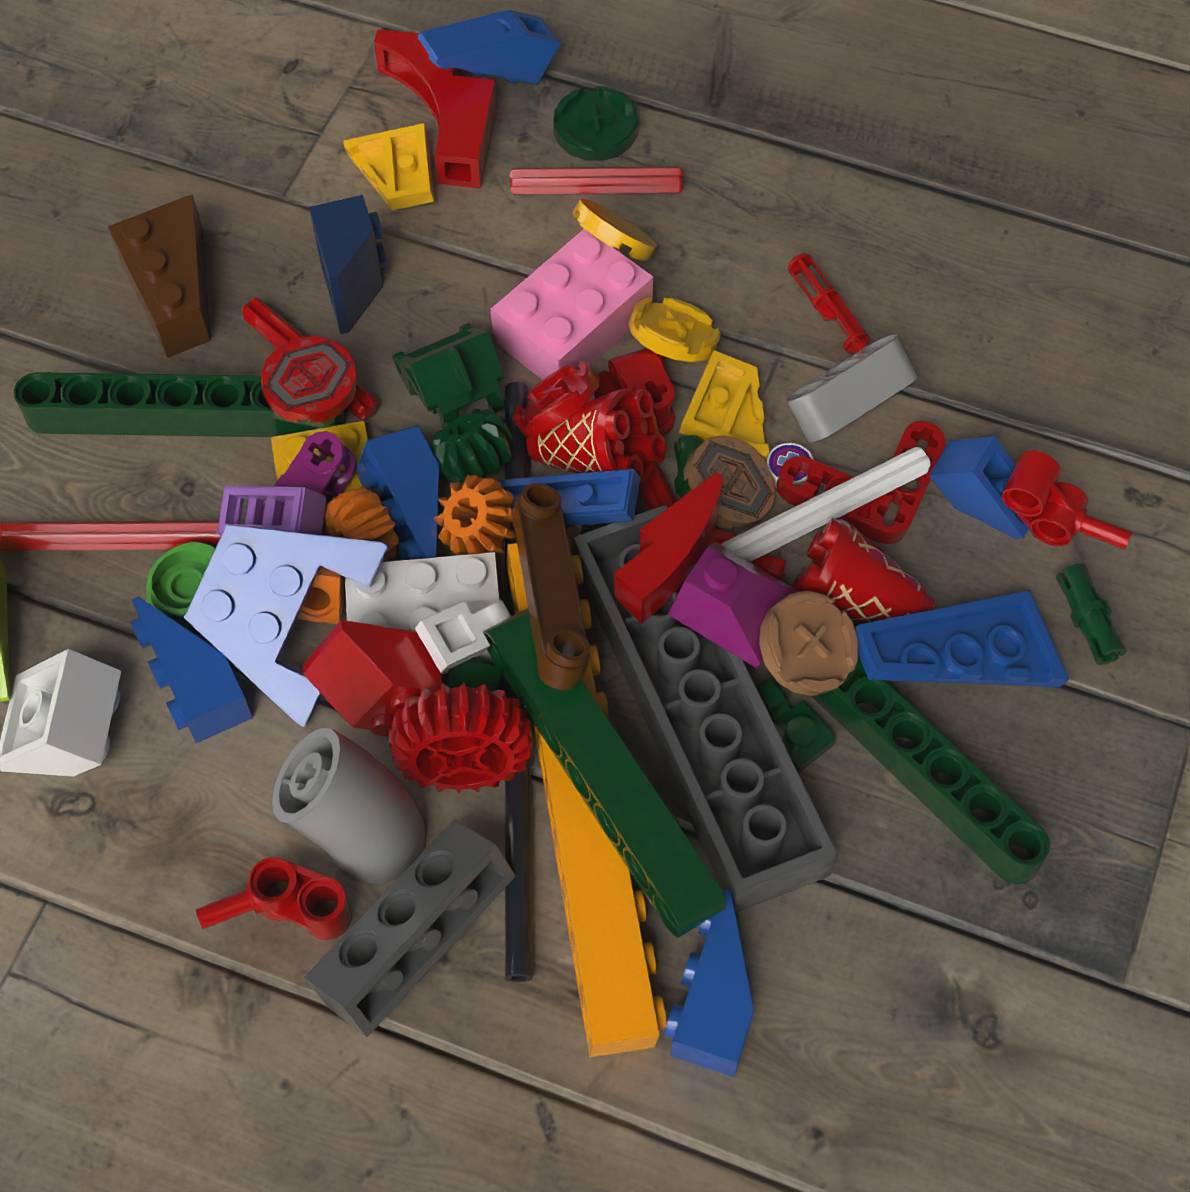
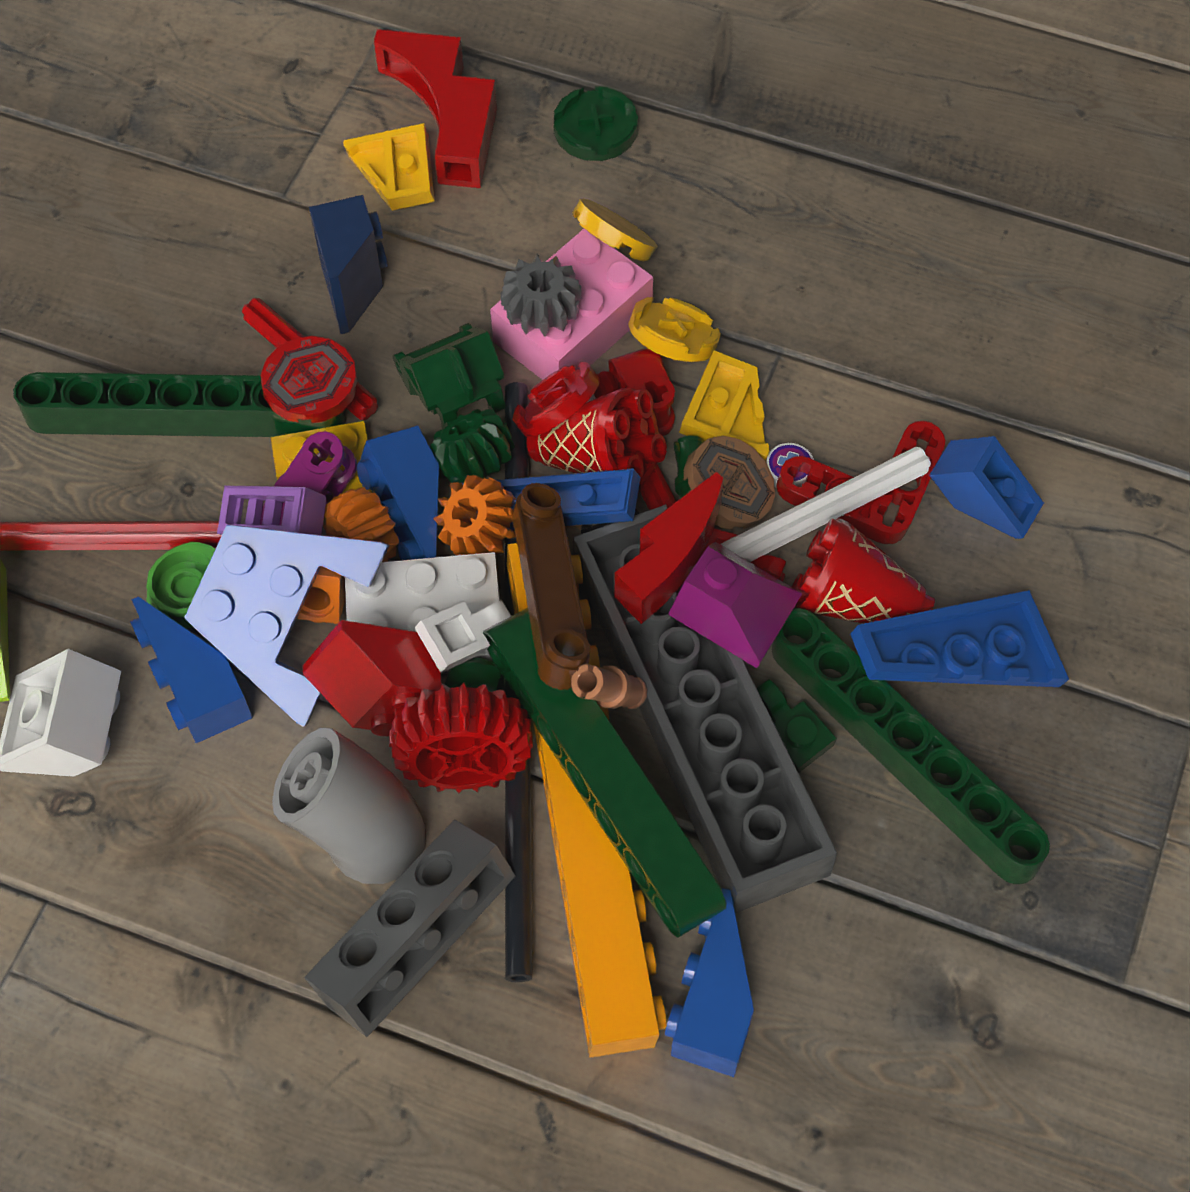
(167, 271): reddish brown wedge -> none
(295, 904): red beam -> none
(495, 44): blue slope -> none
(541, 295): none -> dark grey gear
(596, 180): axle -> none
(609, 686): none -> nougat pin
(808, 643): medium nougat tile -> none
(829, 303): red piece -> none
(852, 388): light grey beam -> none
(1054, 508): red beam -> none
(1091, 614): dark green pin -> none

